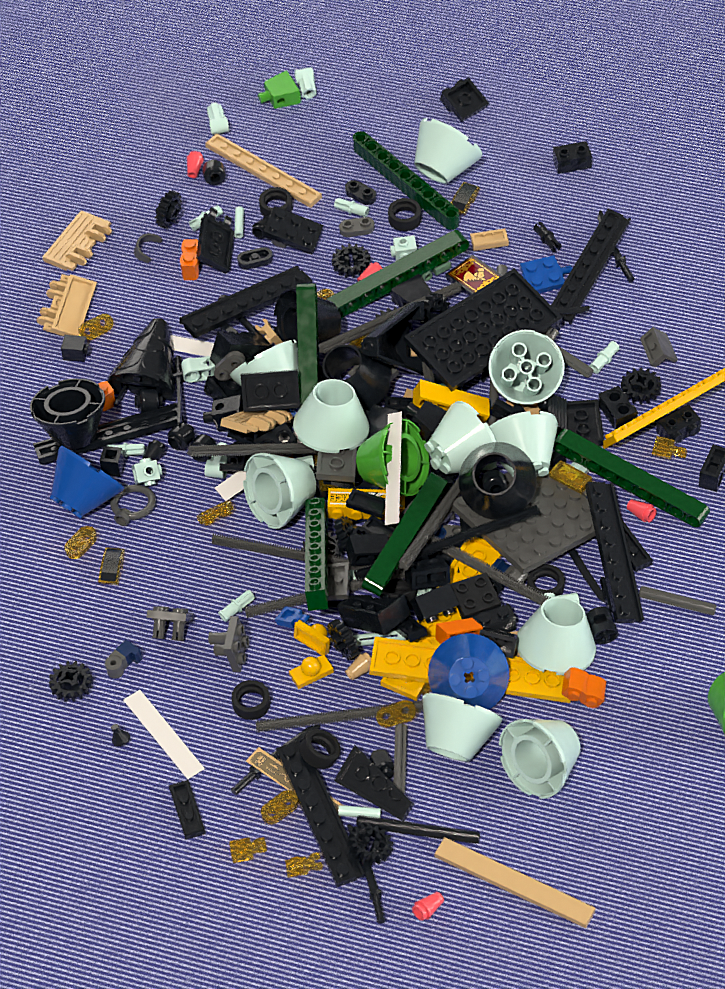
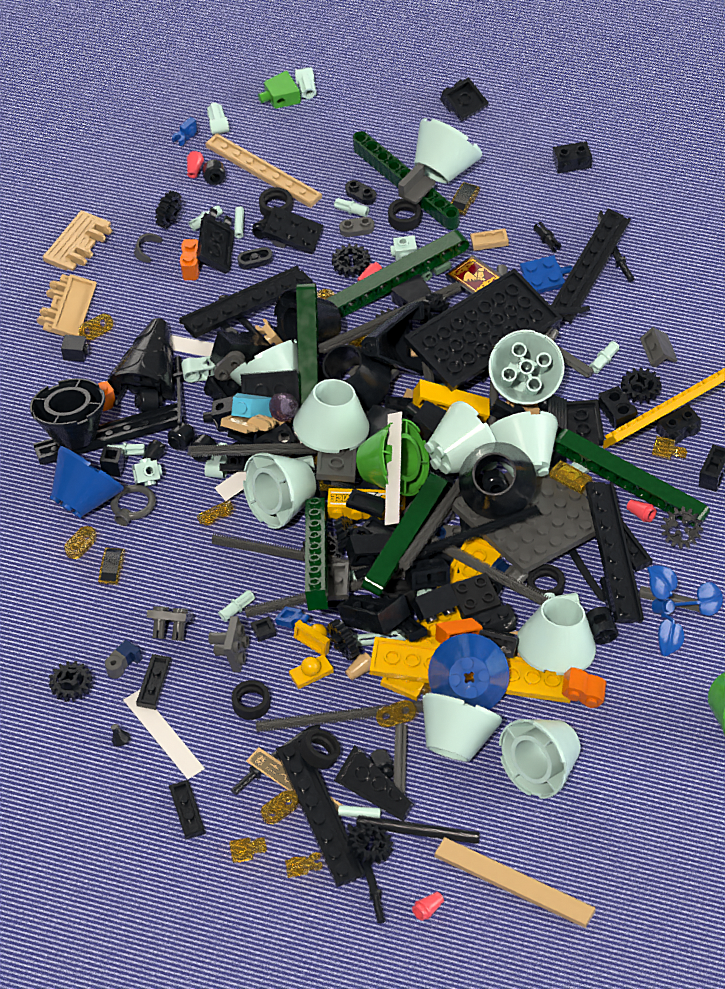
(154, 681): none -> black tile
(187, 130): none -> blue plate
(250, 405): none -> medium azure slope
(263, 629): none -> black tile
(283, 406): none -> clear purple helmet
(415, 184): none -> dark grey panel
(662, 583): none -> blue plant
(687, 517): none -> black gear

